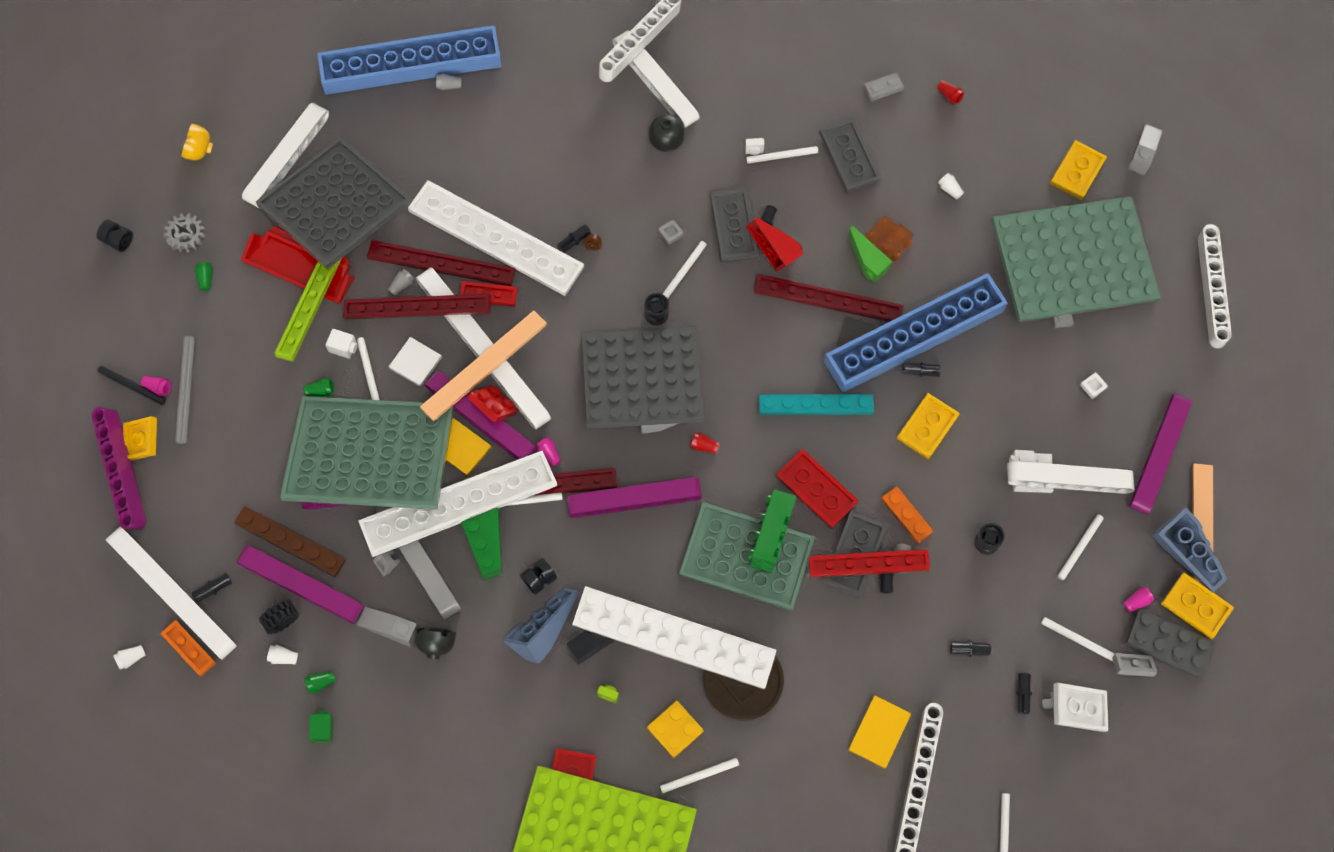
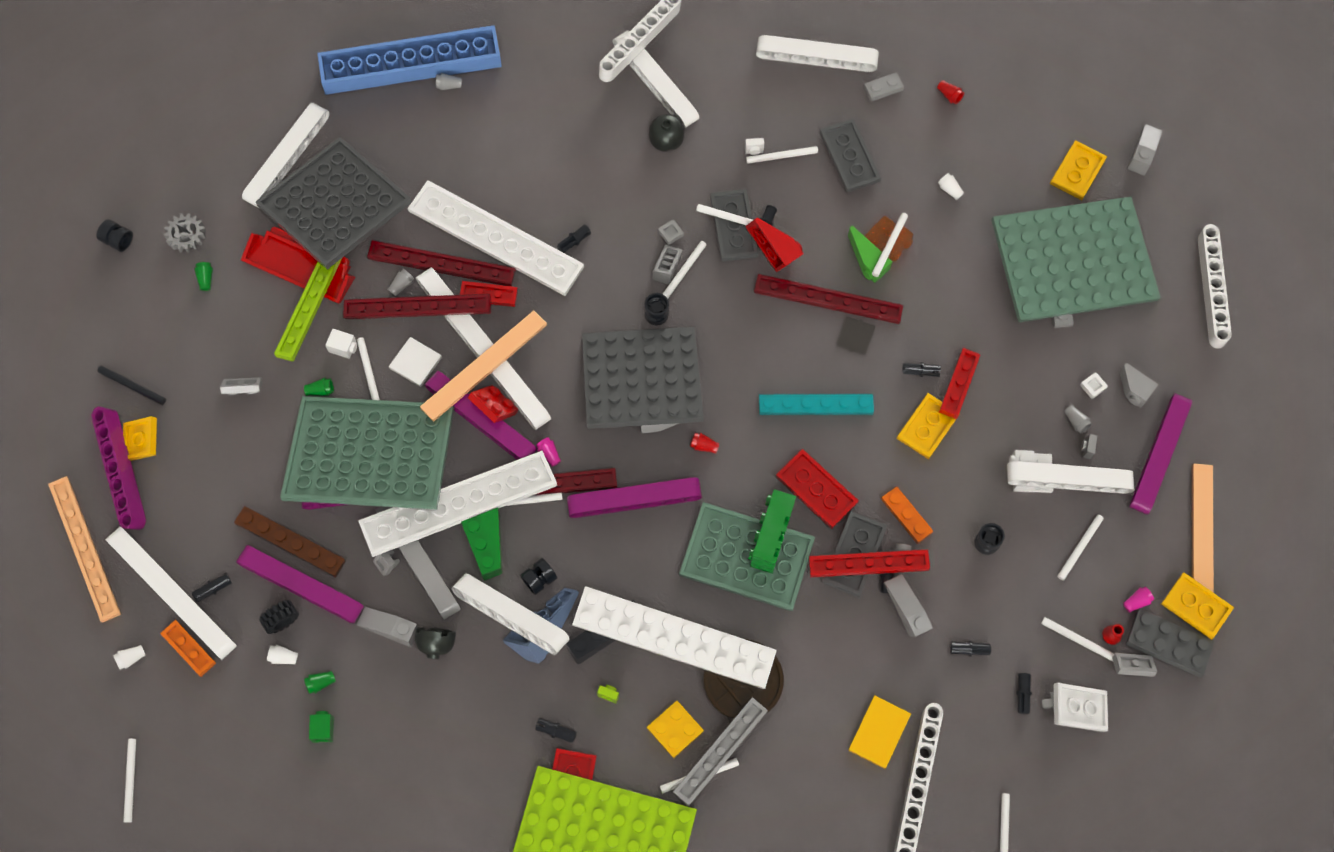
(84, 549): none -> light nougat tile
(129, 784): none -> white bar
(158, 385): dark pink cone -> none
(184, 390): light grey axle -> none
(197, 143): yellow cylinder -> none
(241, 385): none -> light grey plate
(465, 448): yellow tile -> none
(510, 614): none -> white beam
(556, 730): none -> black axle
(593, 242): reddish brown plate -> none
(662, 274): none -> light grey slope
(720, 751): none -> light grey plate
(724, 215): none -> white bar
(817, 53): none -> white beam
(892, 239): none -> white bar
(908, 606): none -> light grey slope
(915, 332): medium blue brick -> none
(959, 383): none -> red plate
(1078, 420): none -> light grey cone
(1089, 446): none -> light grey plate
(1113, 634): none -> red cone
(1136, 385): none -> light grey slope
(1187, 544): sand blue wedge -> none

